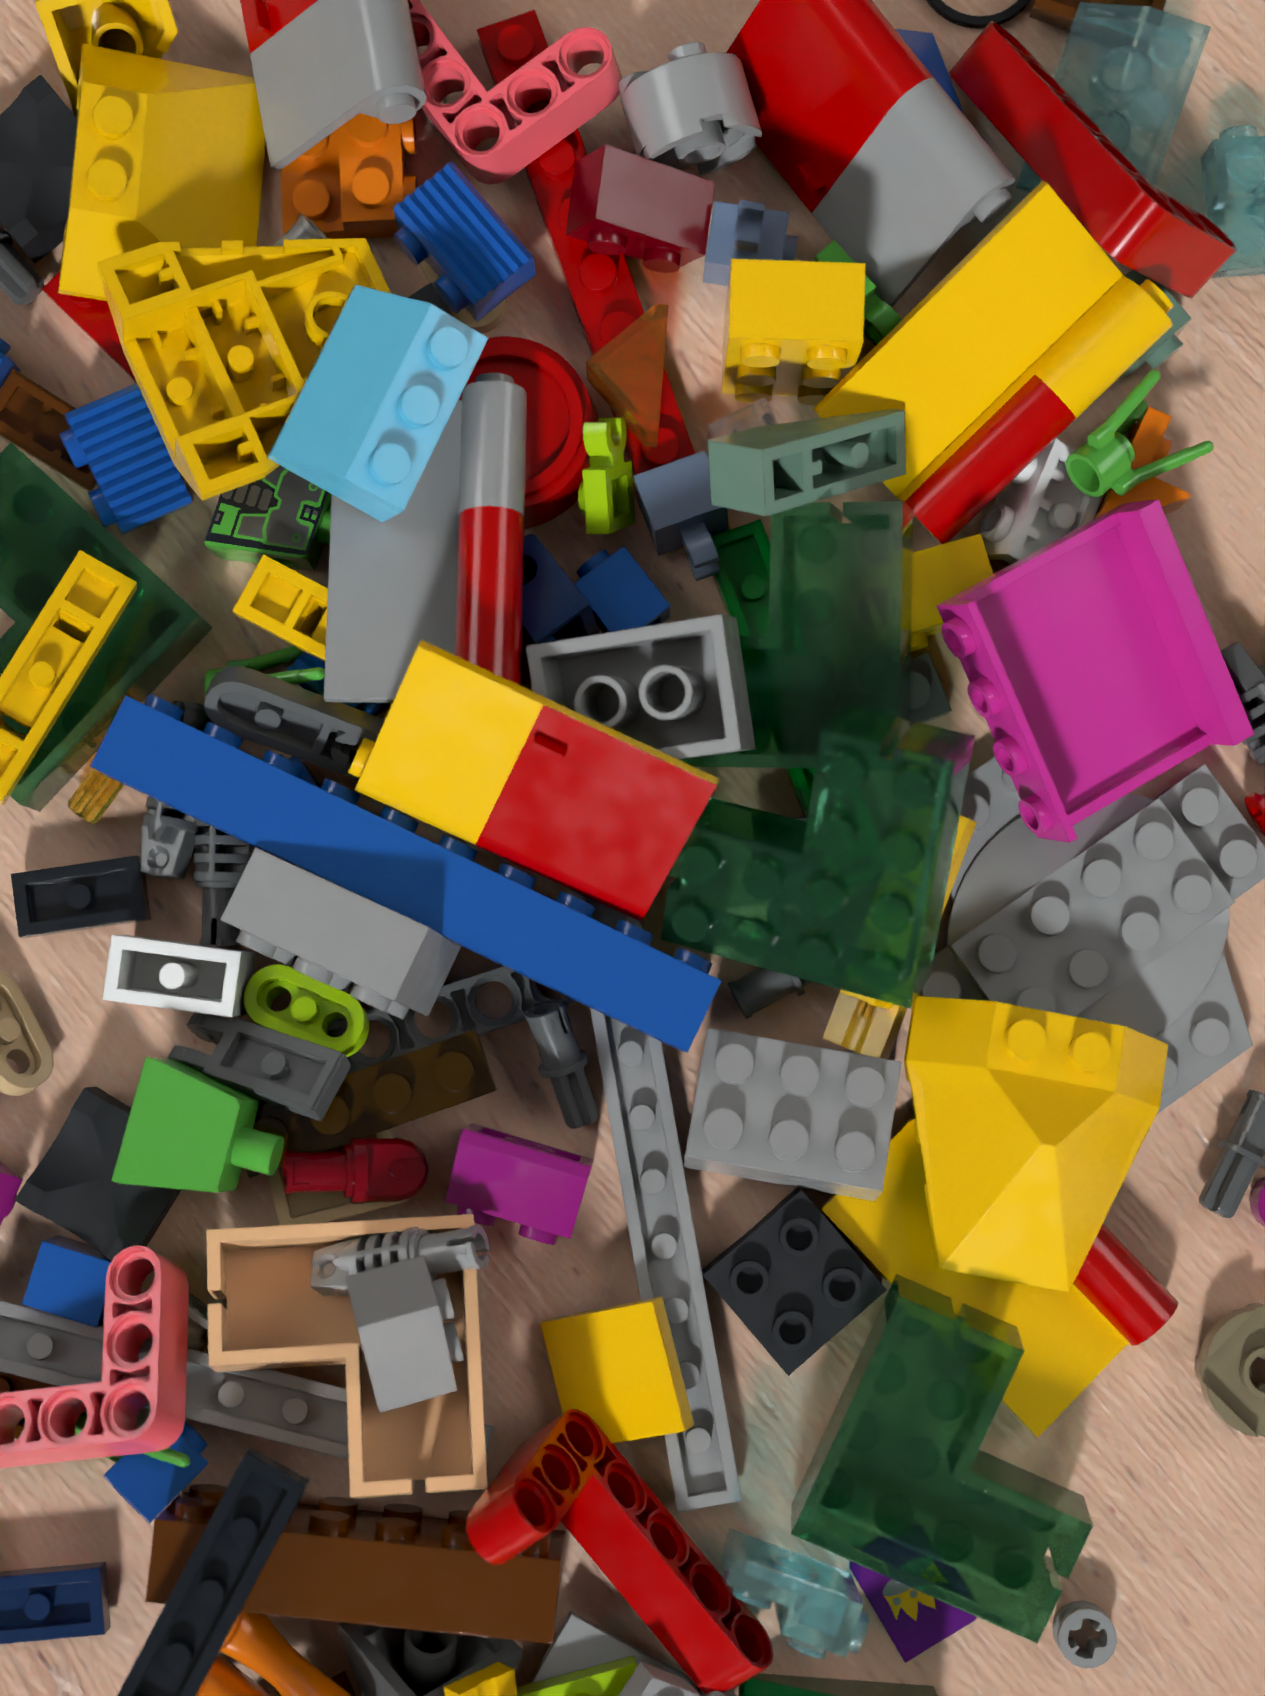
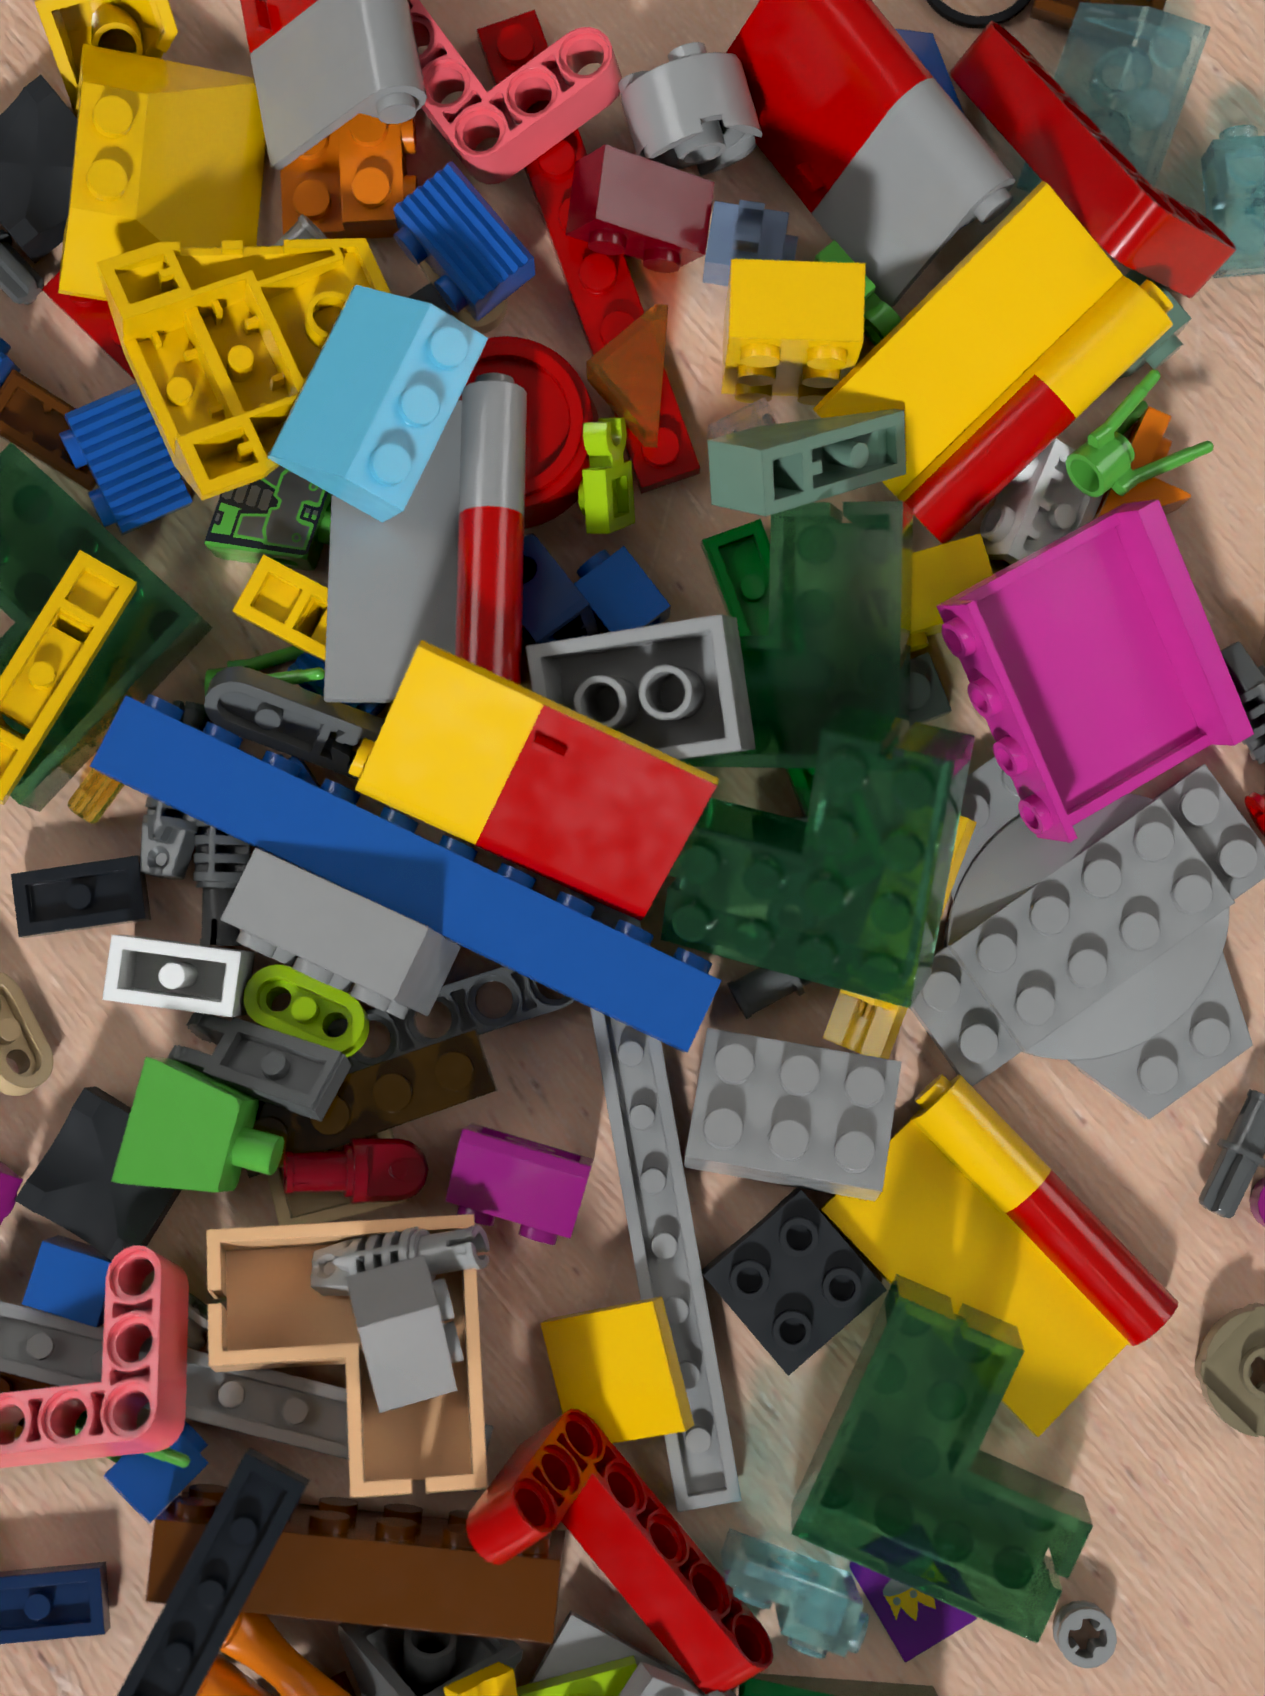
(563, 1062): dark grey axle -> none
(680, 511): sand blue brick -> none
(1025, 1131): yellow wedge -> none

